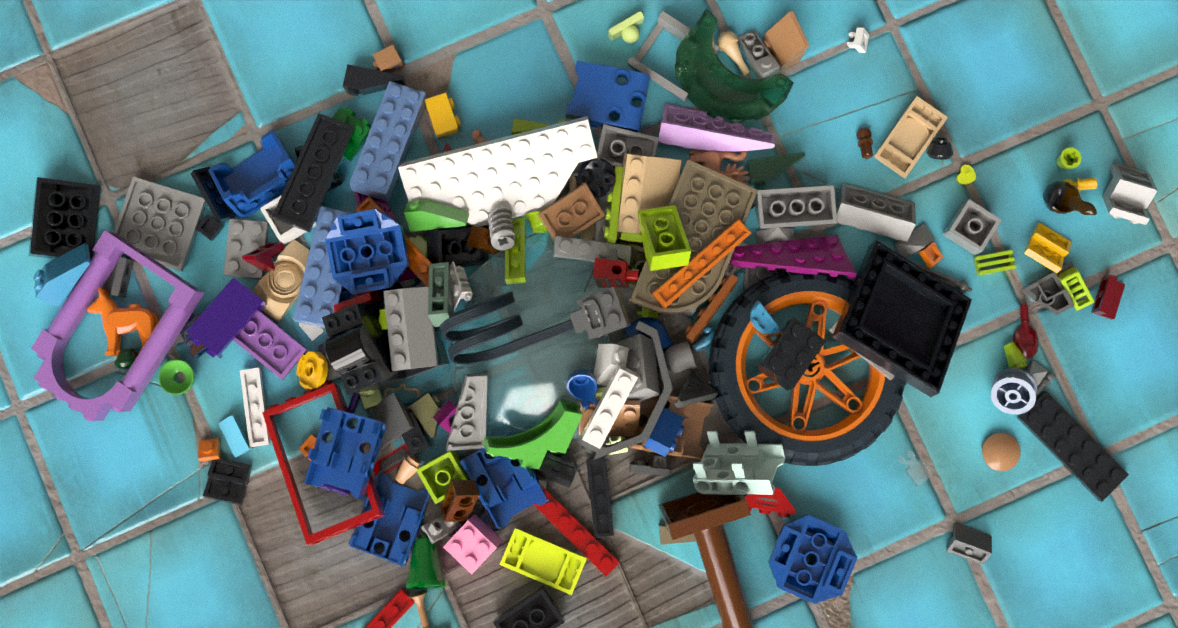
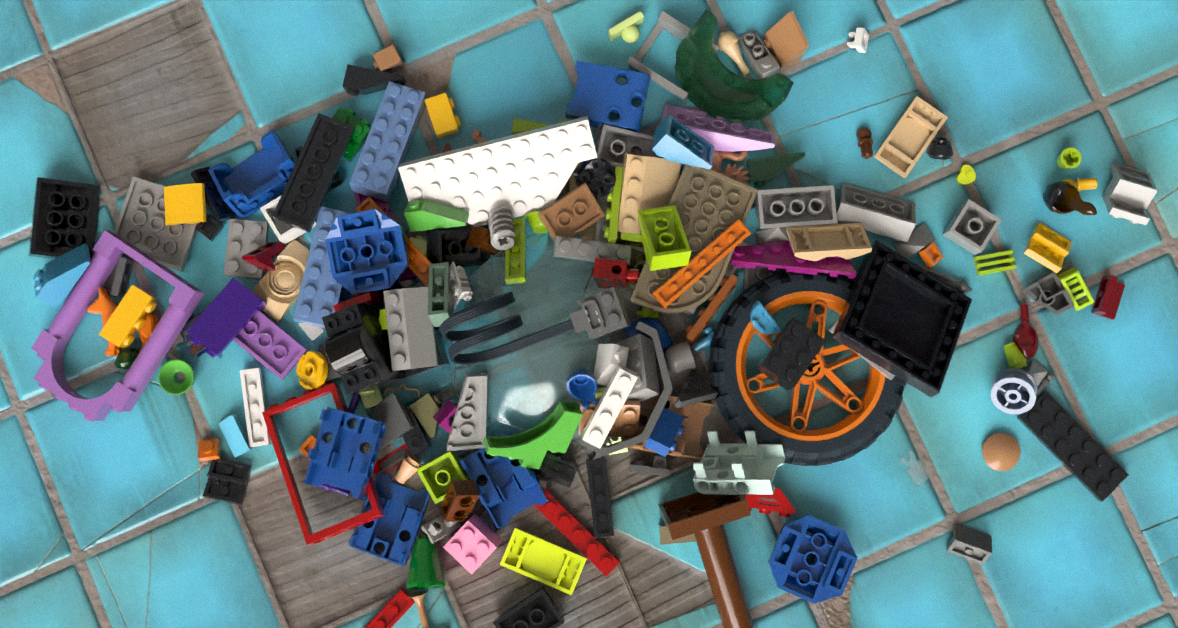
(128, 317): none -> yellow brick
(185, 204): none -> yellow slope
(681, 145): none -> dark azure slope
(829, 241): none -> tan slope

